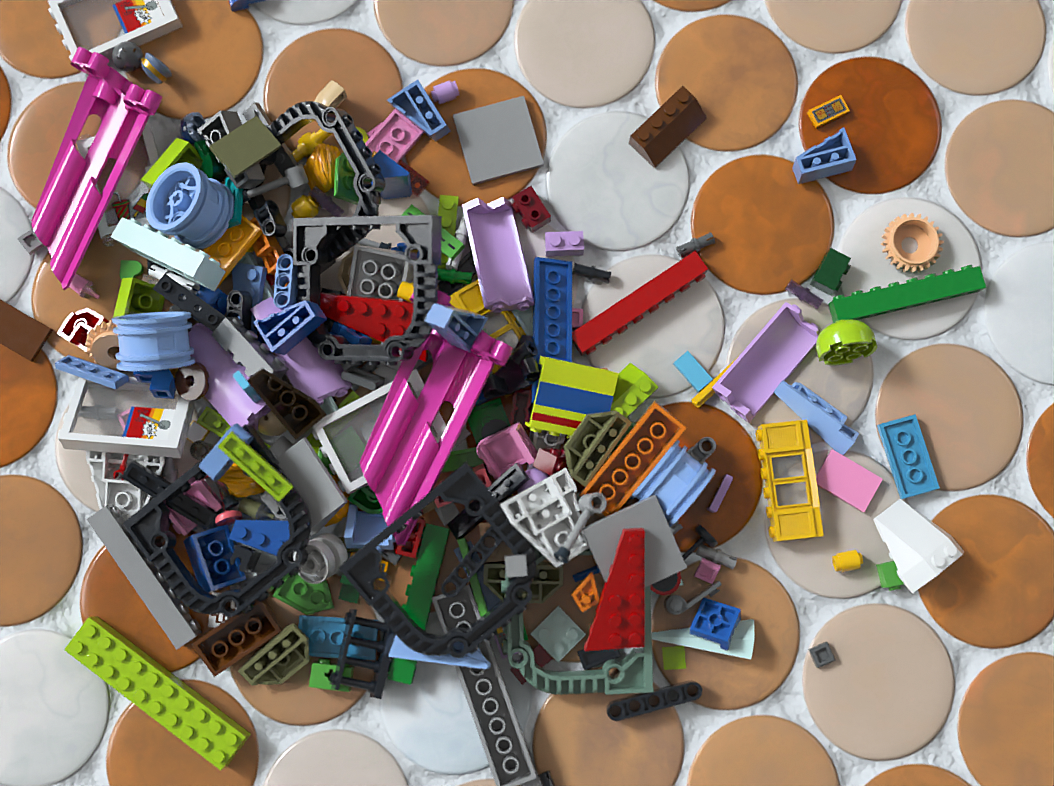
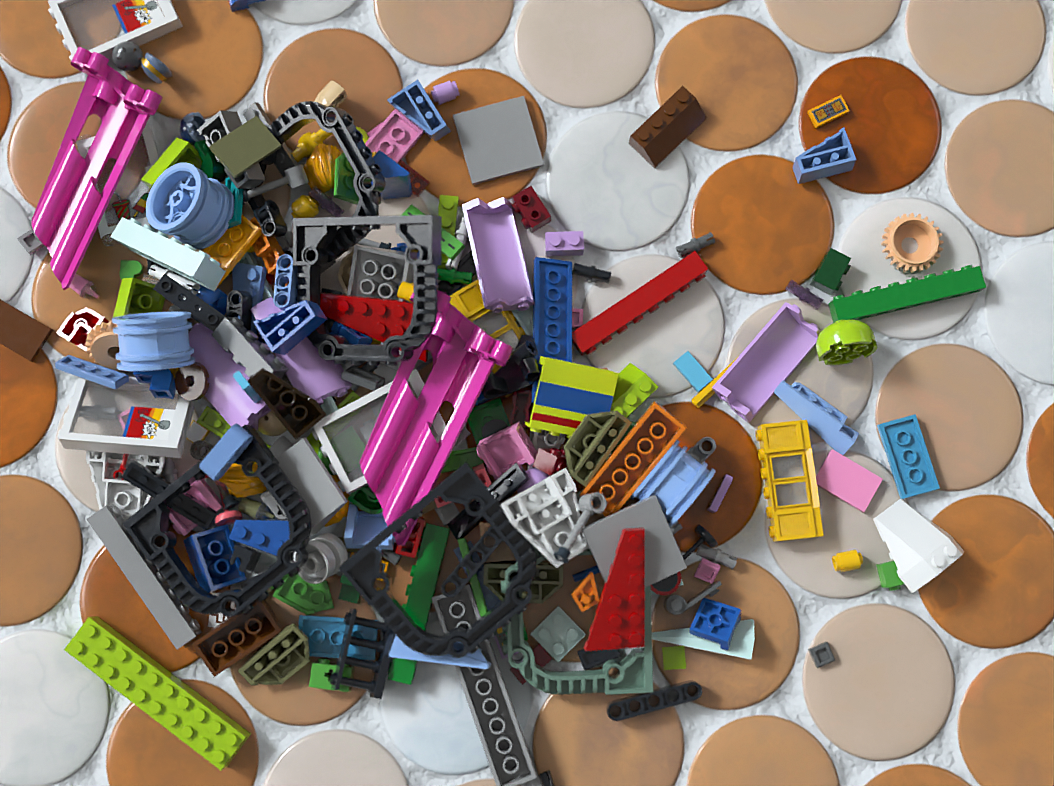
(255, 466): lime plate -> none
(456, 325): medium blue wedge -> none
(516, 565): light grey tile -> none

